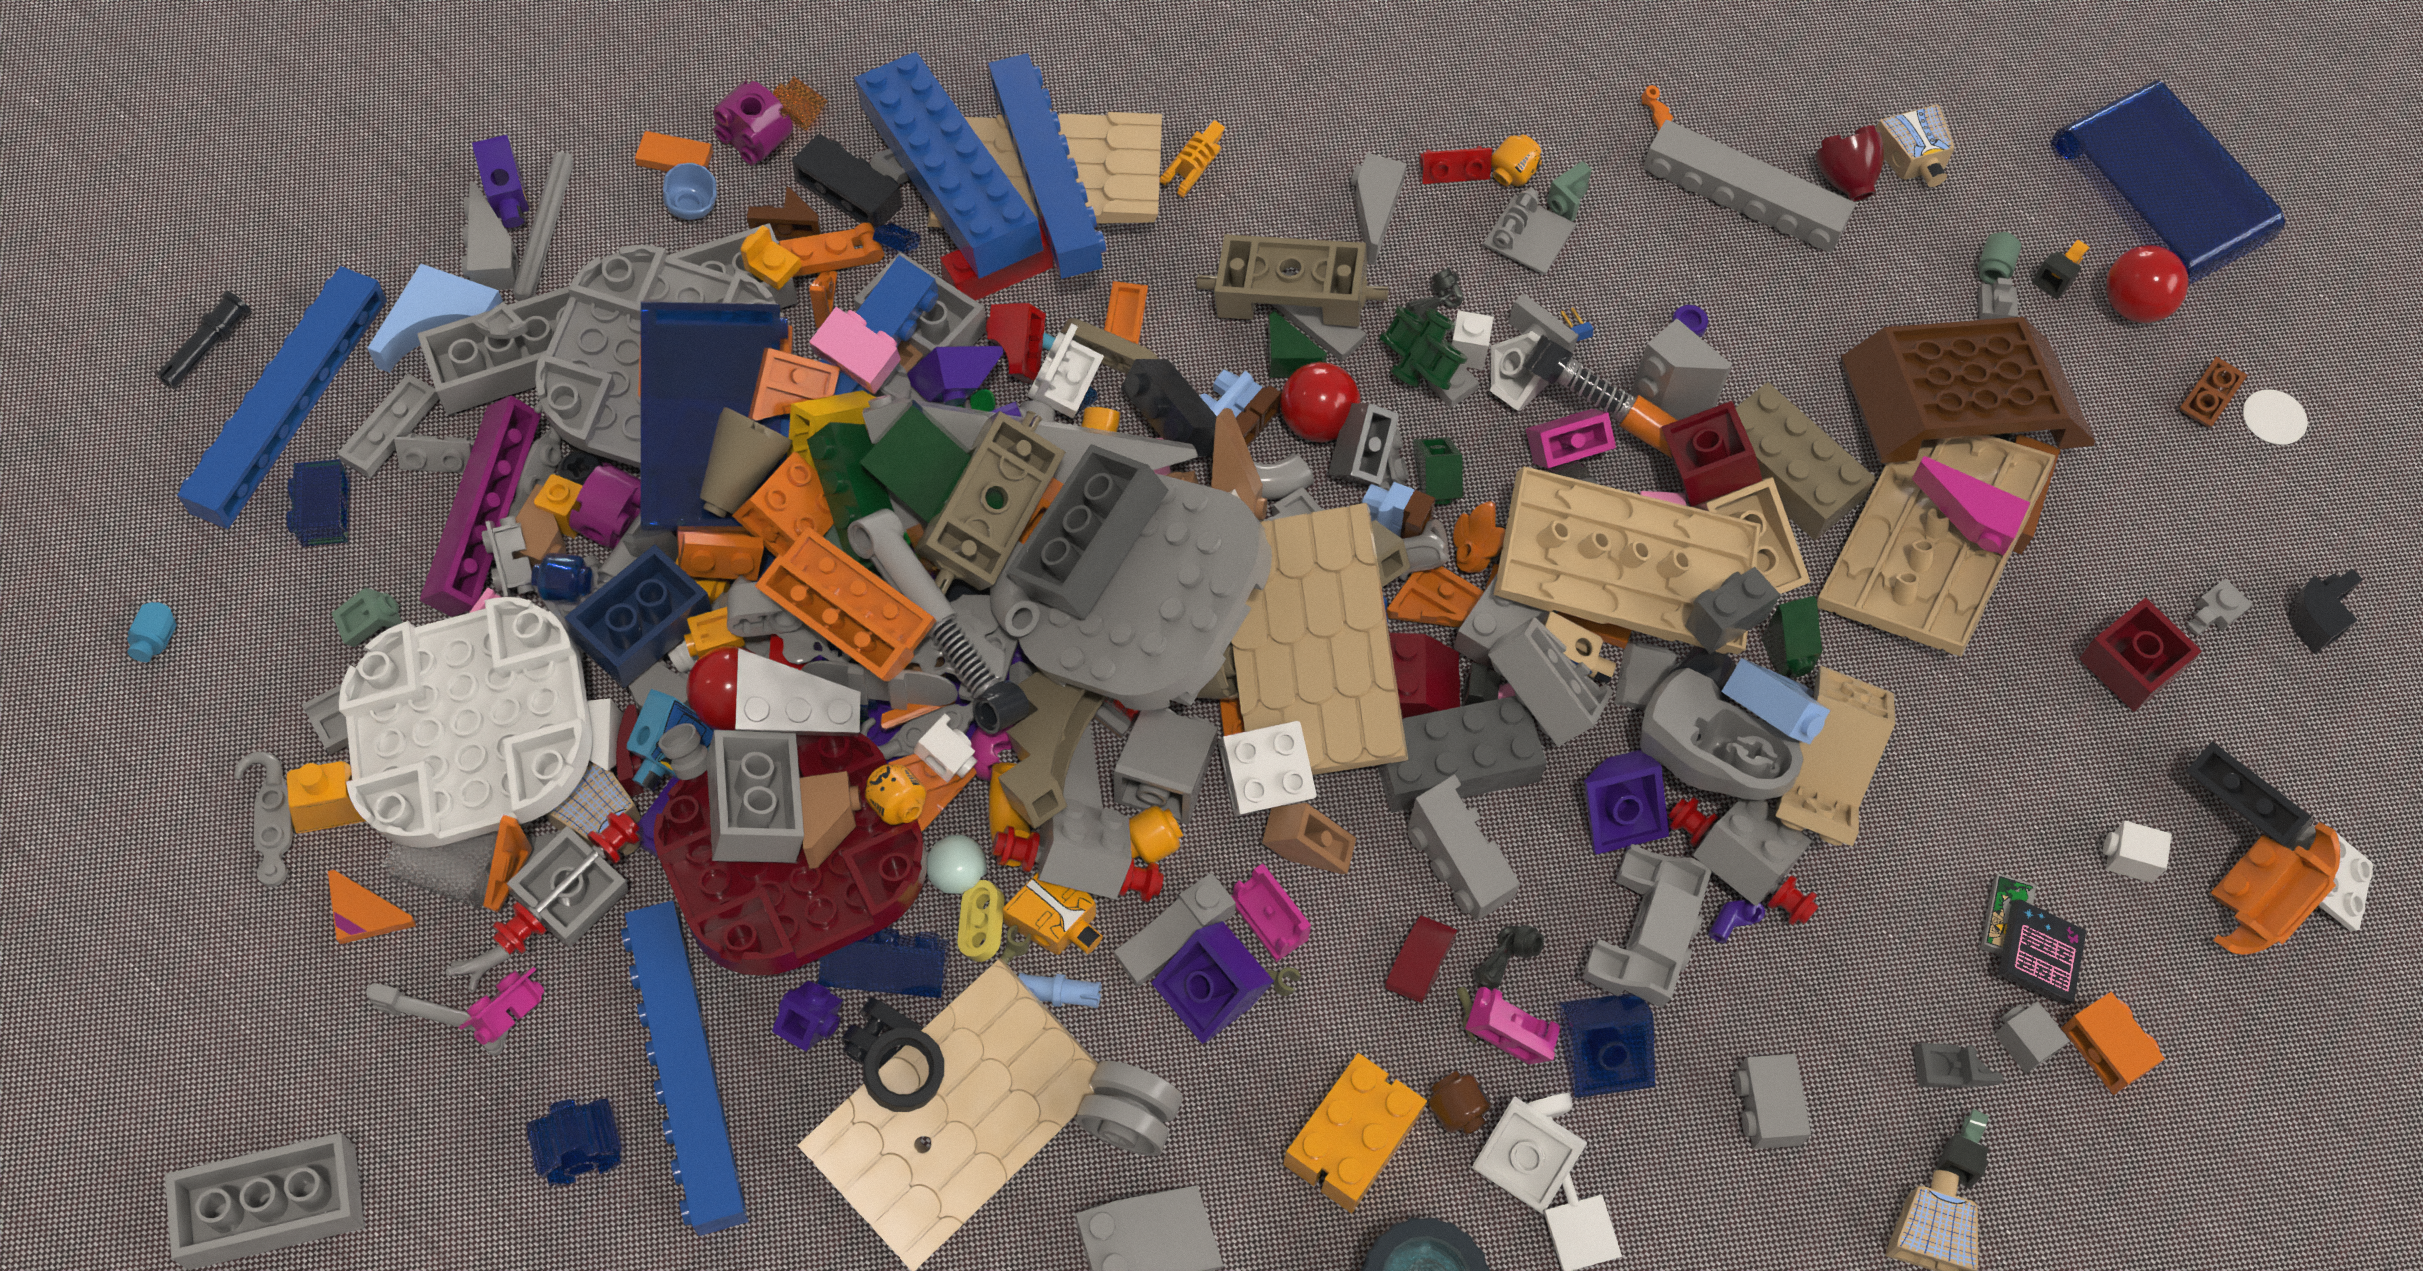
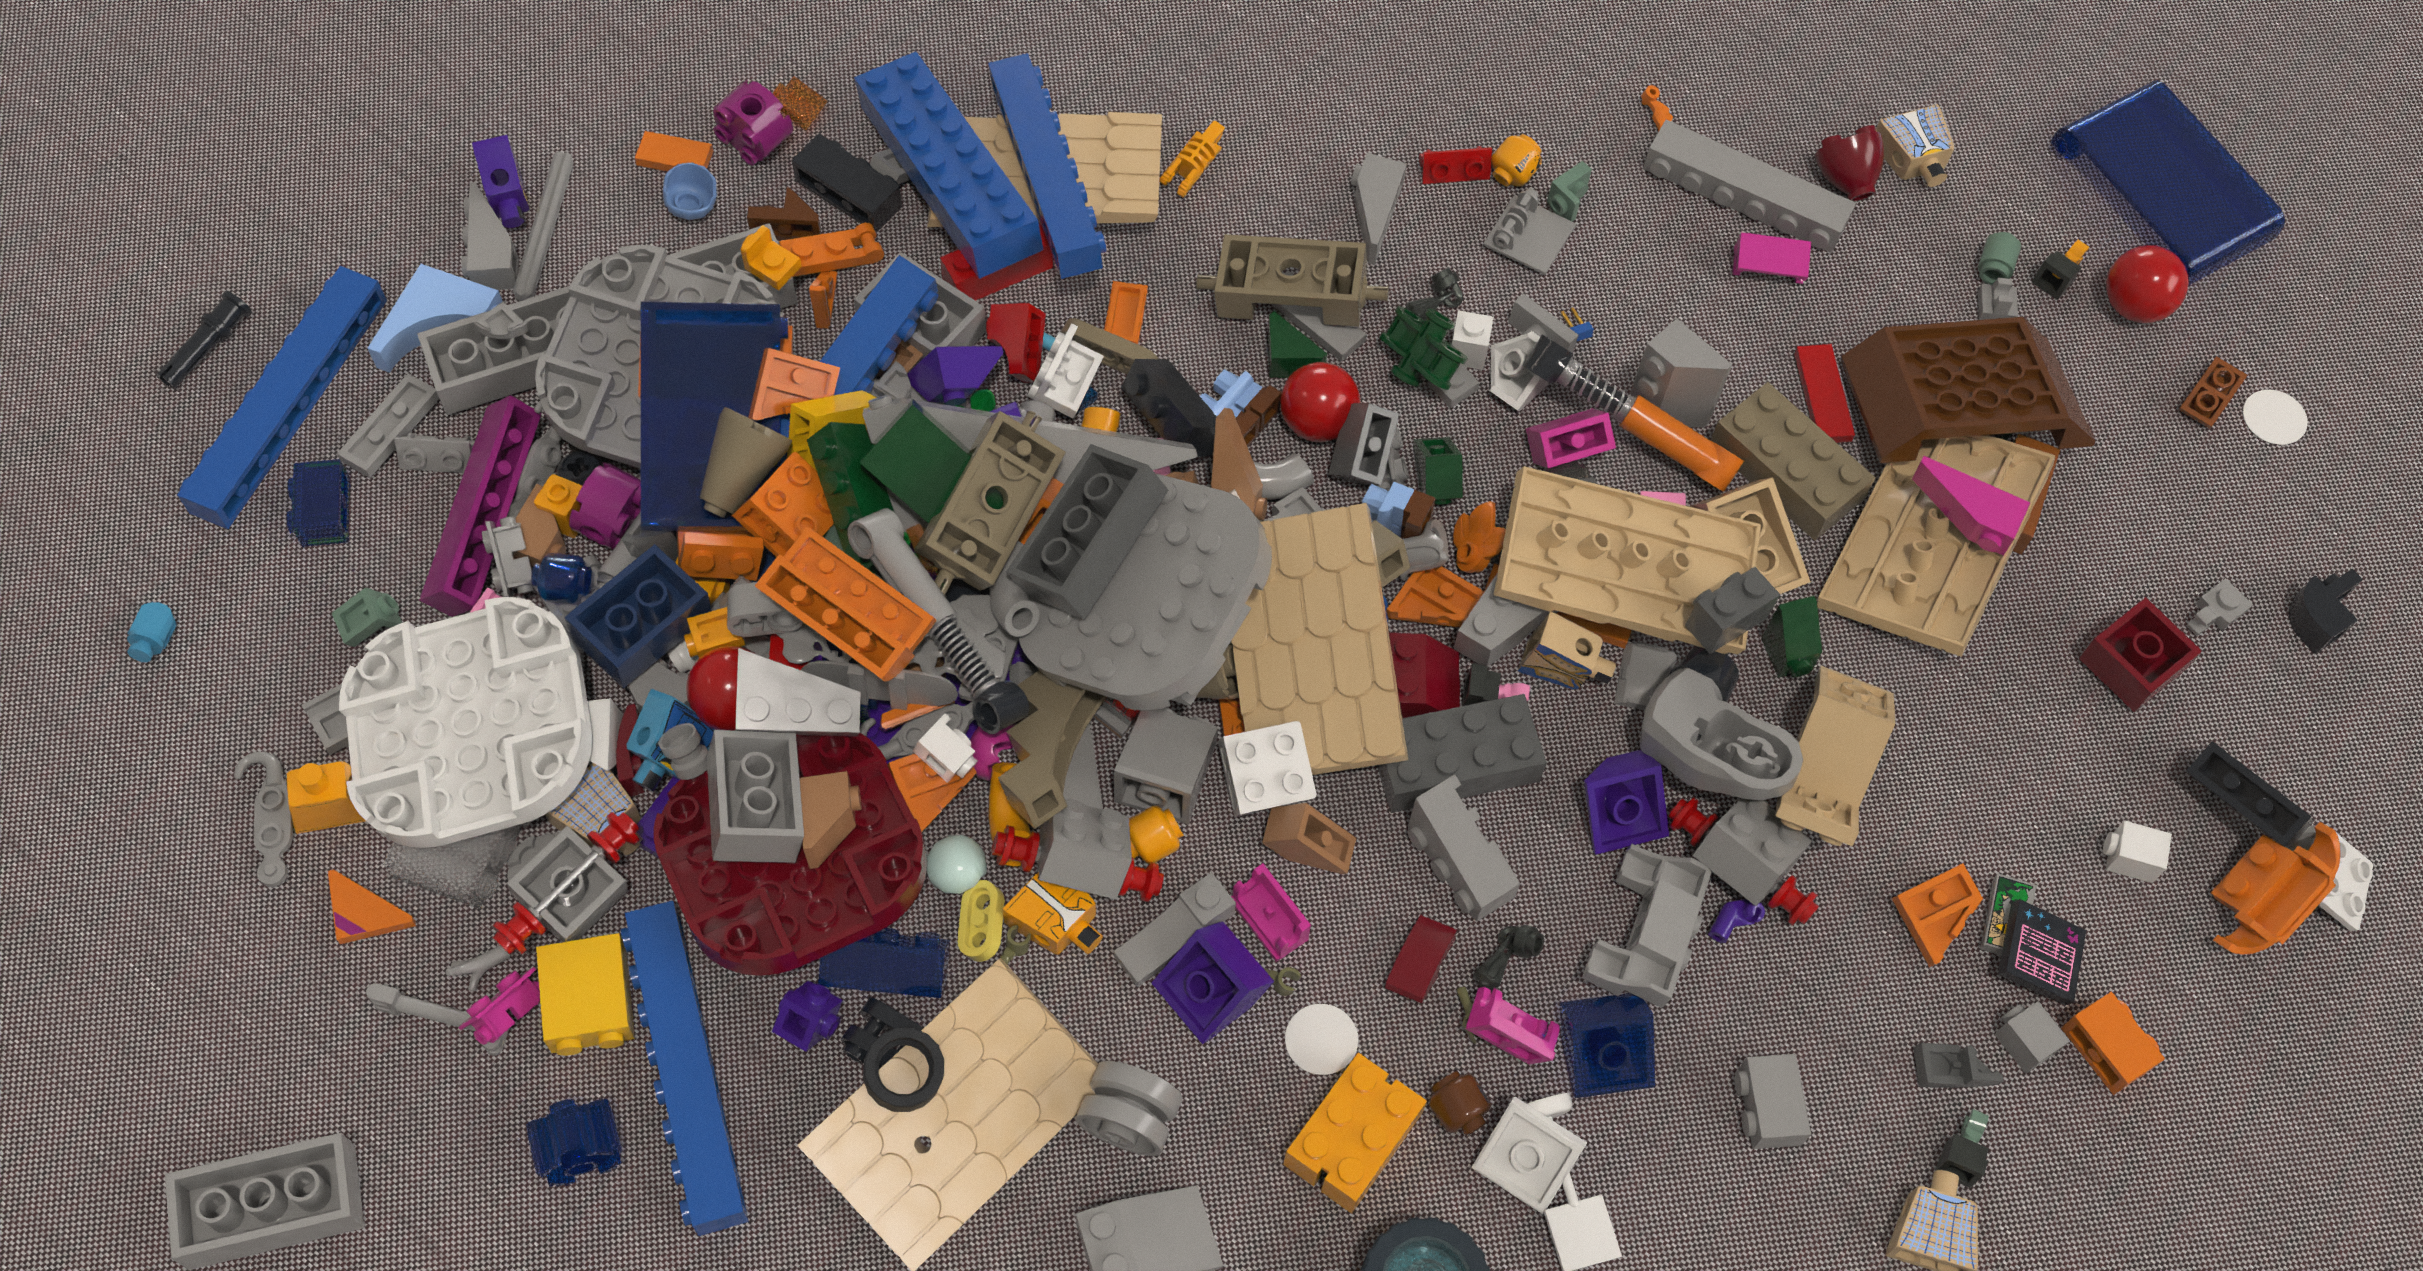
(508, 859): orange tile -> none
(585, 994): none -> yellow brick
(856, 349): bright pink brick -> none
(895, 794): light orange head -> none
(896, 237): clear blue tile -> none
(1063, 990): light blue pin -> none
(1321, 1039): none -> white sticker
(1548, 681): light grey wedge -> none
(1693, 318): dark purple tile -> none
(1712, 453): dark red slope -> none
(1772, 256): none -> dark pink hinge
(1777, 700): light blue arch -> none
(1824, 391): none -> red tile
(1938, 910): none -> orange wing

